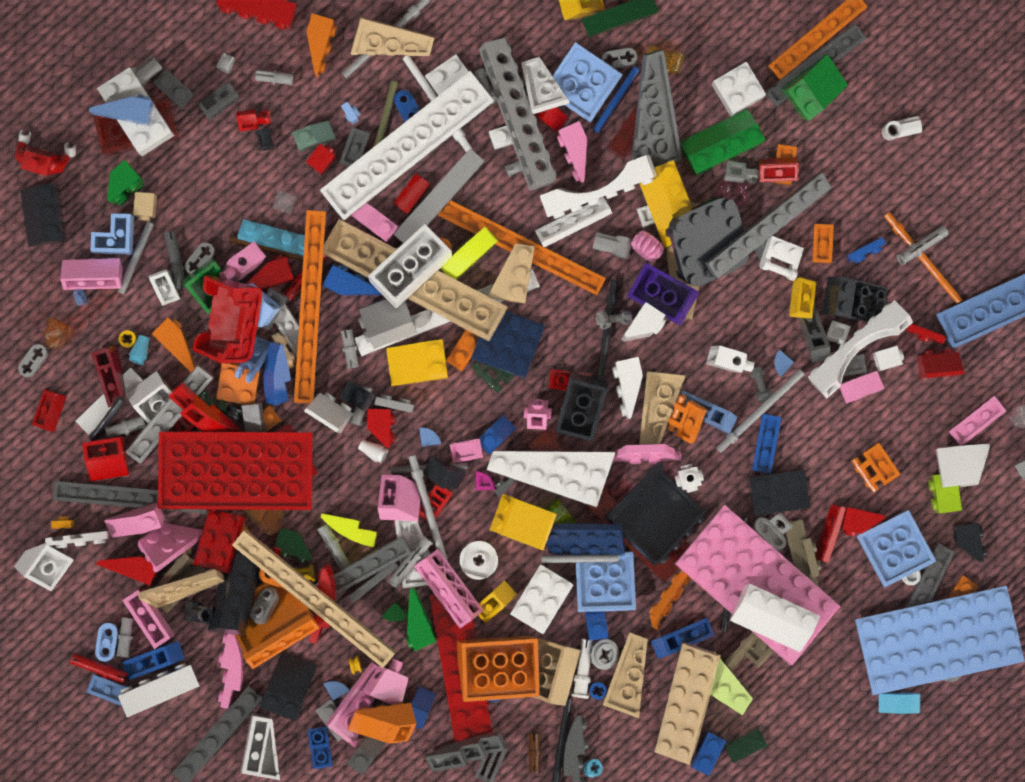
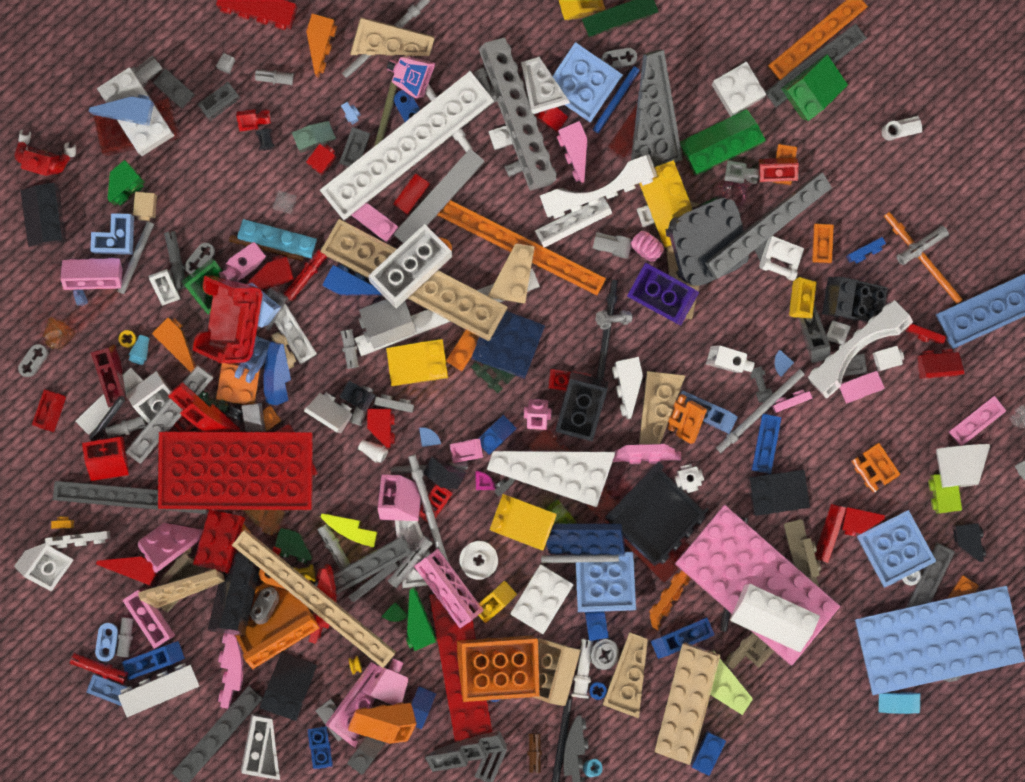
(136, 521): bright pink slope -> none
(197, 612): black piece -> none
(309, 306): orange plate -> none
(336, 689): medium blue tile -> none
(411, 74): none -> torso
(446, 74): white plate -> none
(469, 254): neon yellow slope -> none
(647, 322): white slope -> none
(673, 60): clear yellow piece -> none
(745, 745): clear green plate -> none
(771, 531): light grey bracket -> none
(799, 397): none -> bright pink plate

